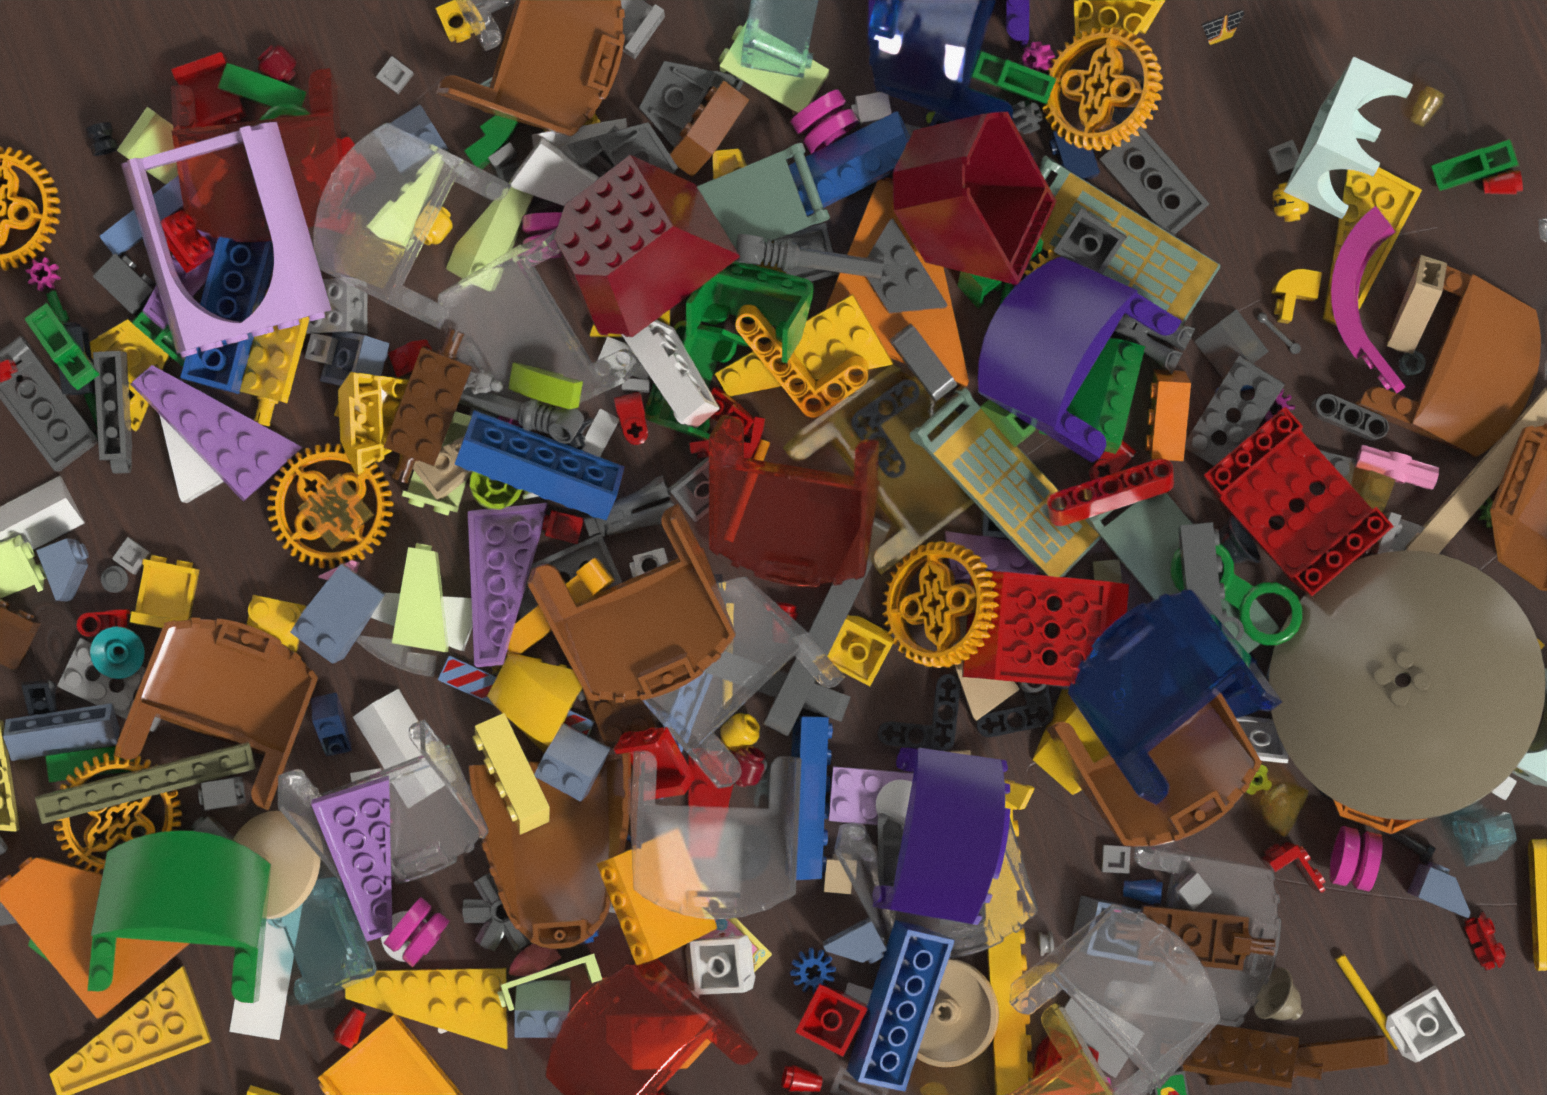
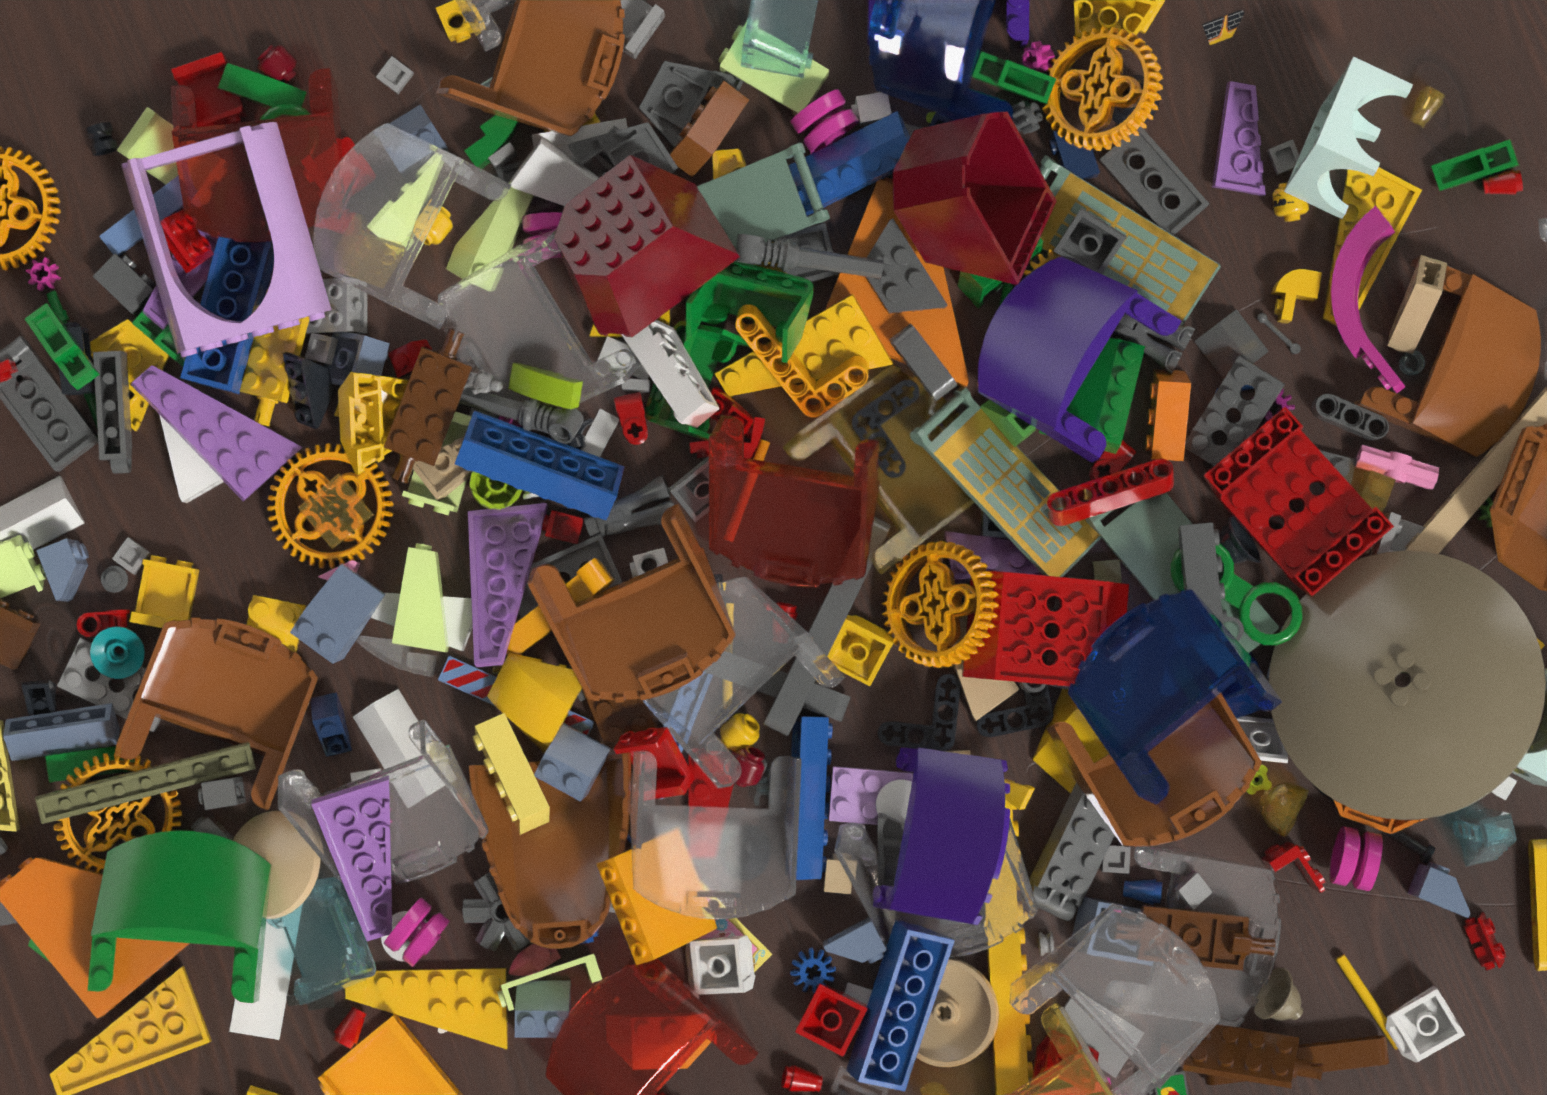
(309, 388): none -> black slope
(1070, 857): none -> dark grey hinge
(1238, 151): none -> medium lavender wing

